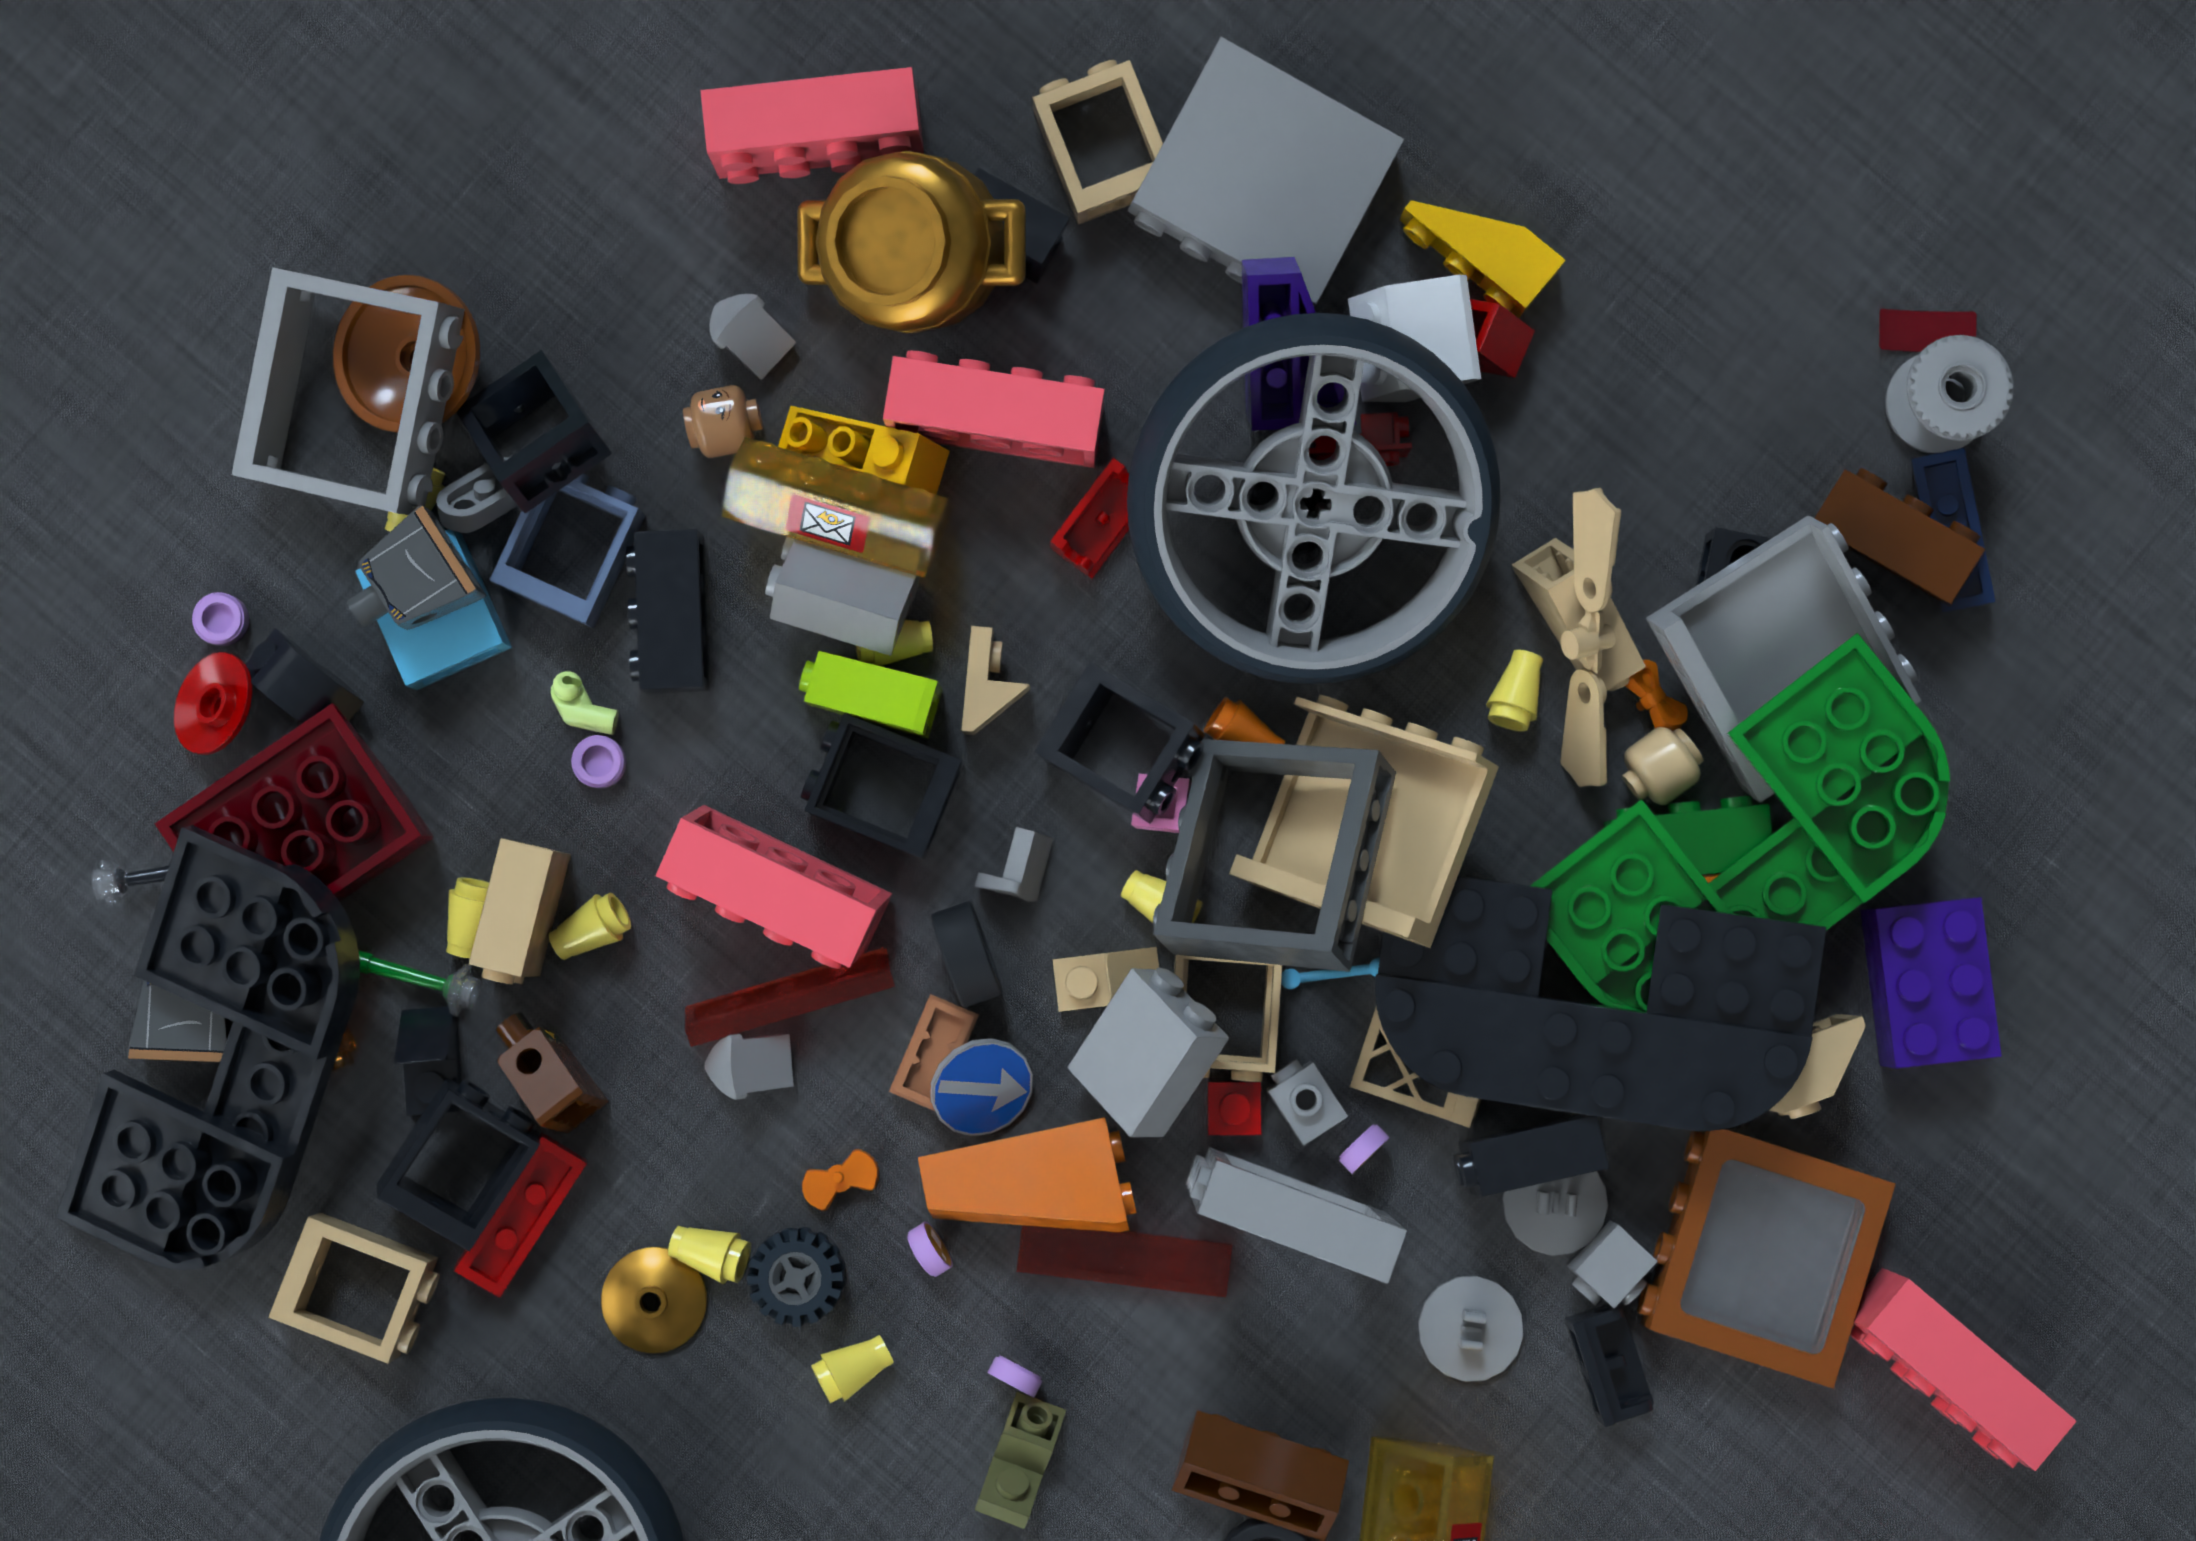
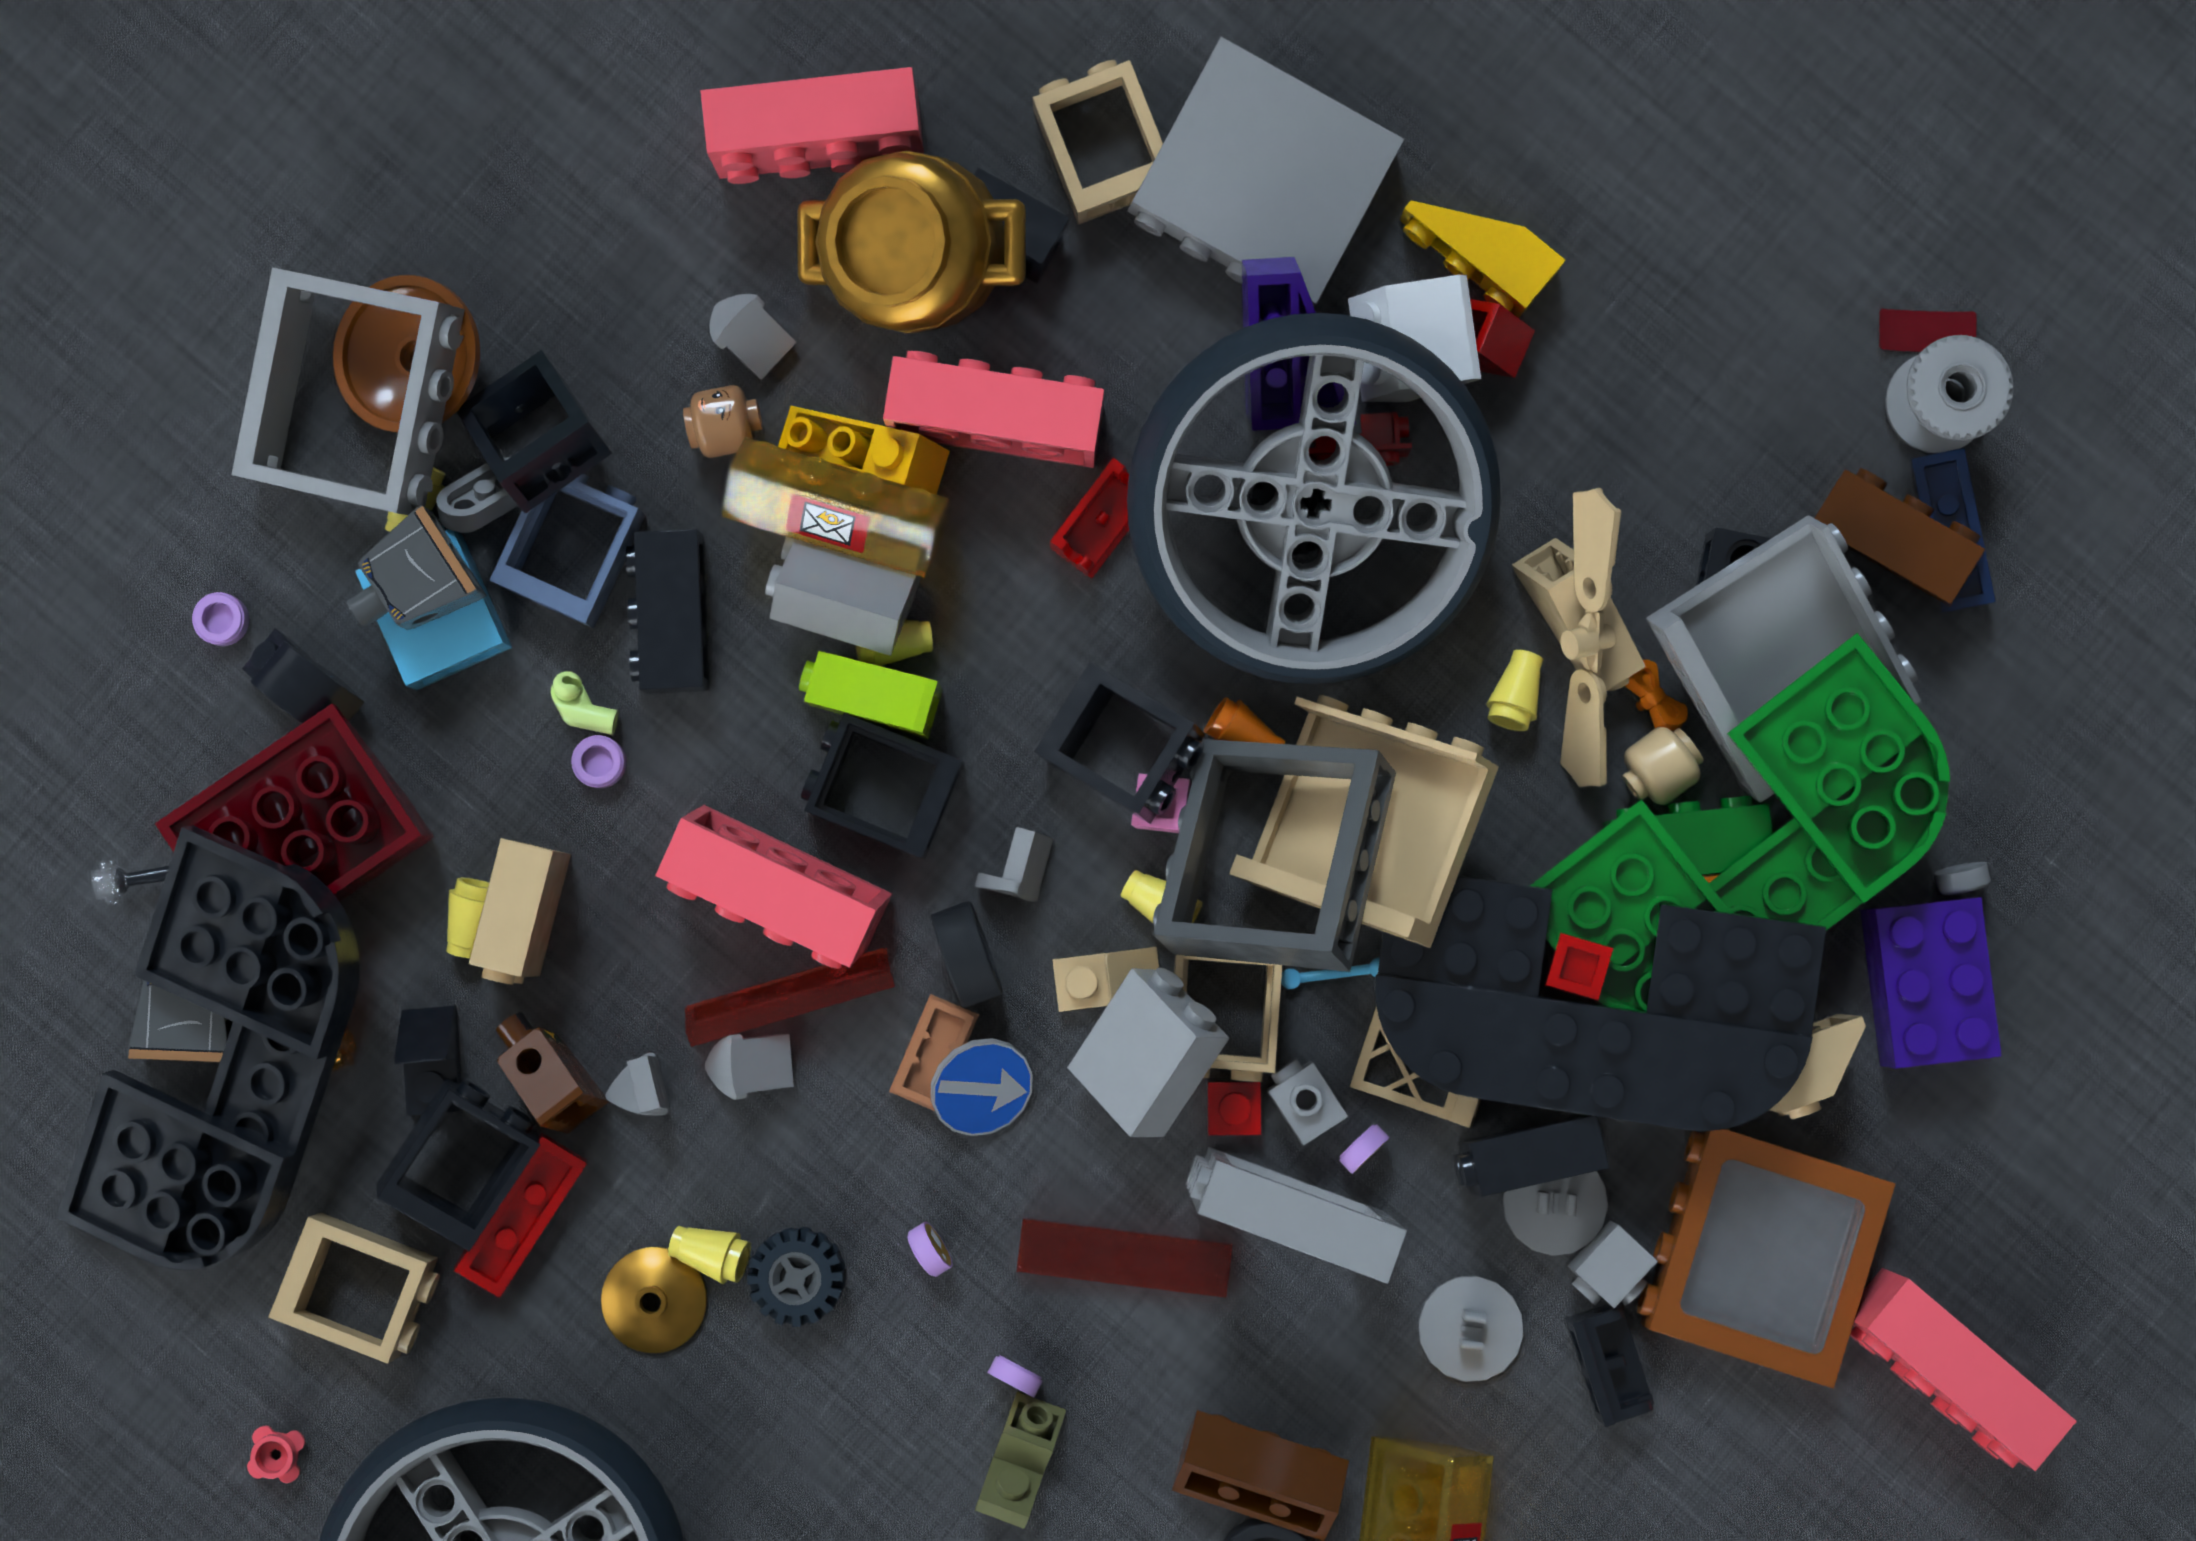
(213, 703): red dish -> none
(261, 1459): none -> coral plate
(458, 990): piece -> none
(592, 926): light yellow cone -> none
(640, 1087): none -> light grey tile
(851, 1367): light yellow cone -> none
(857, 1171): orange piece -> none
(983, 697): tan slope -> none
(1034, 1179): orange slope -> none
(1579, 966): none -> red plate
(1962, 878): none -> light grey tile

